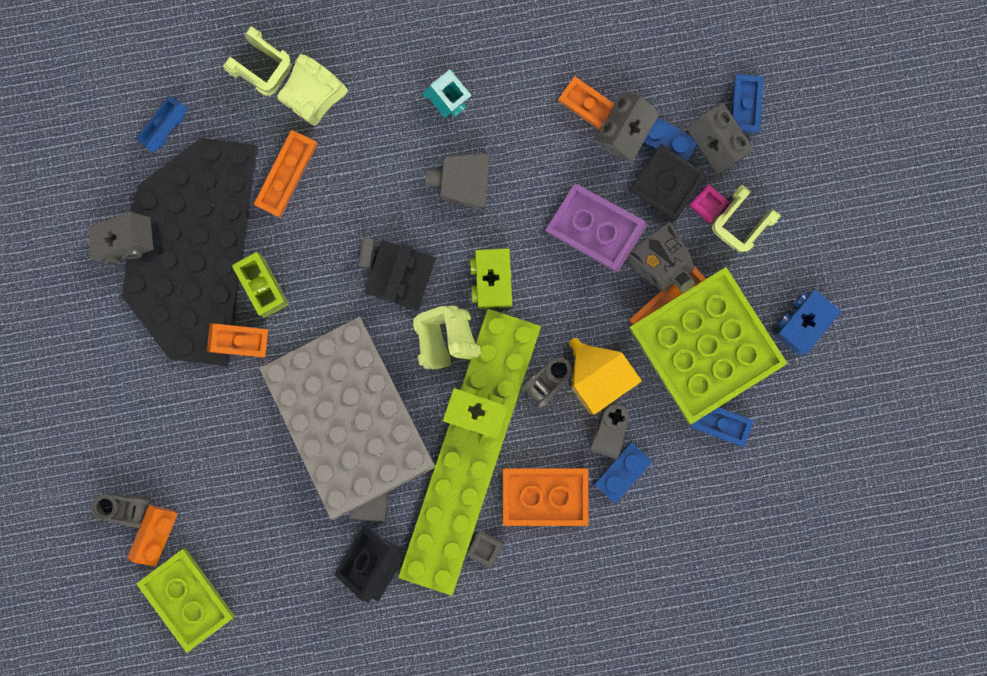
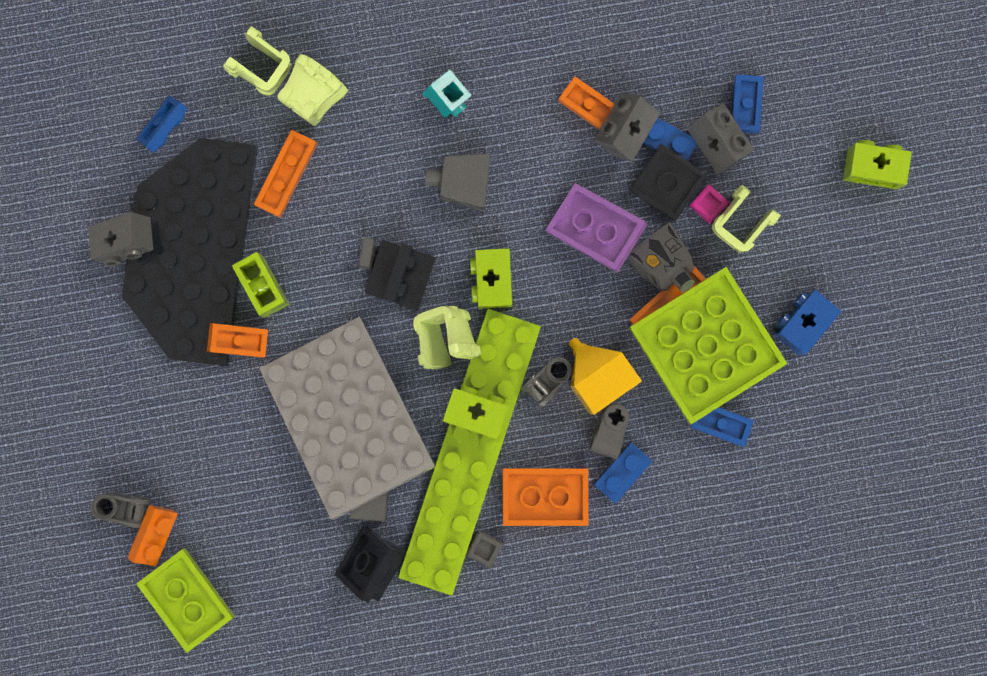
(862, 169): none -> lime brick

